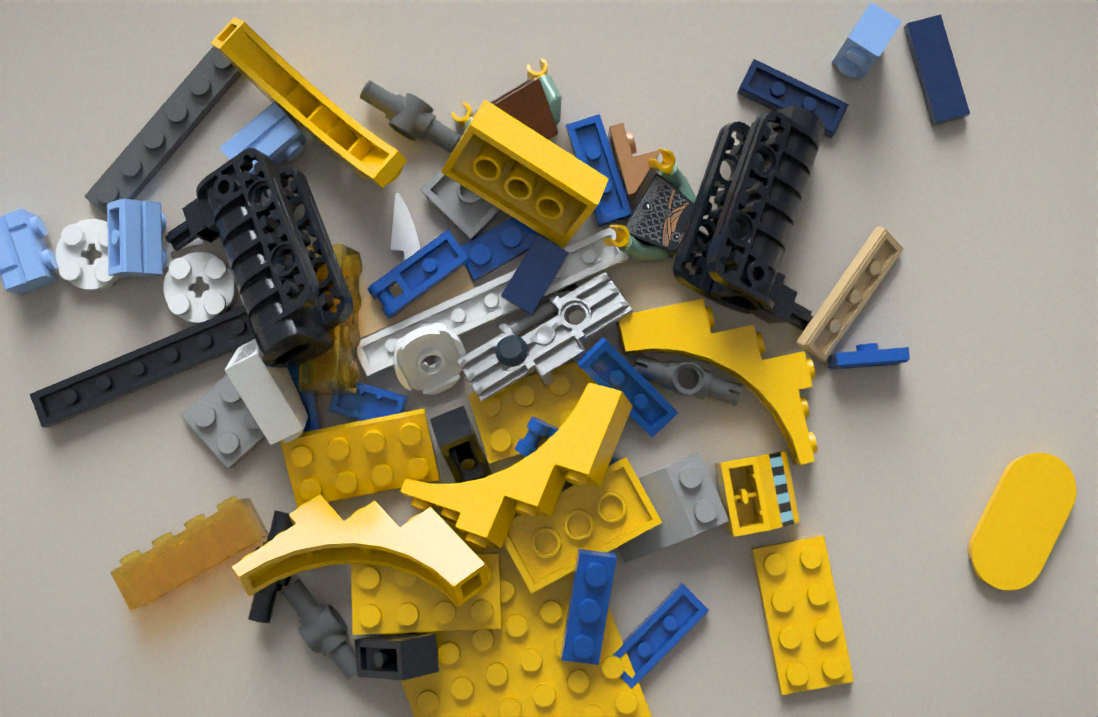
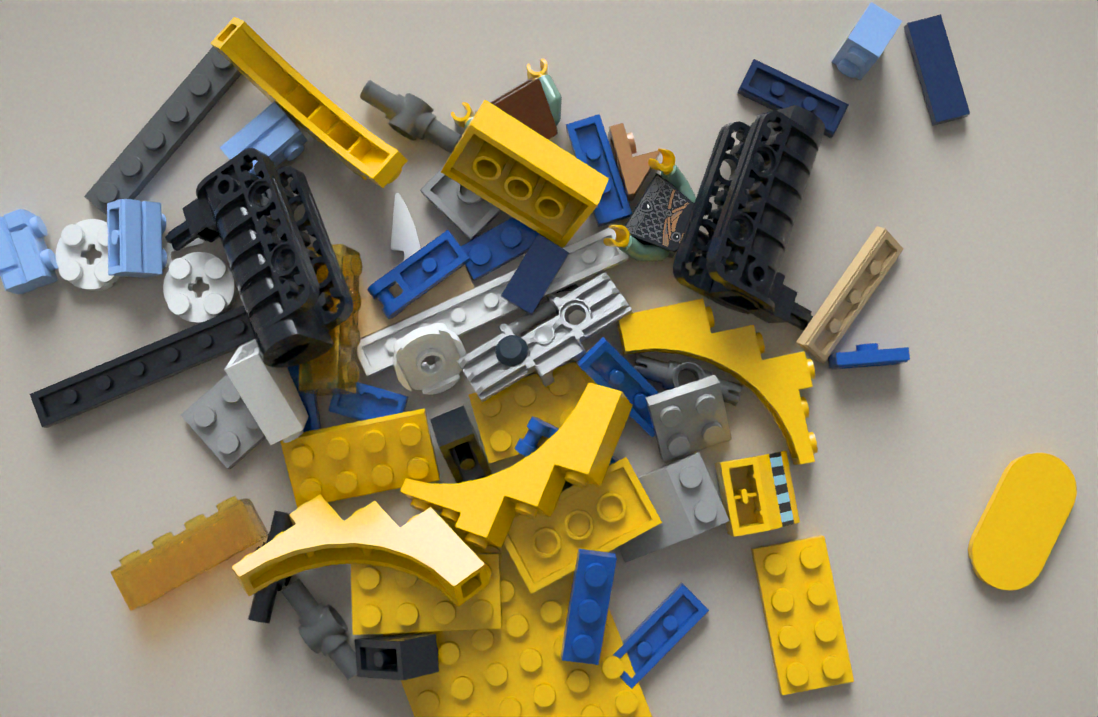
(689, 418): none -> light grey plate

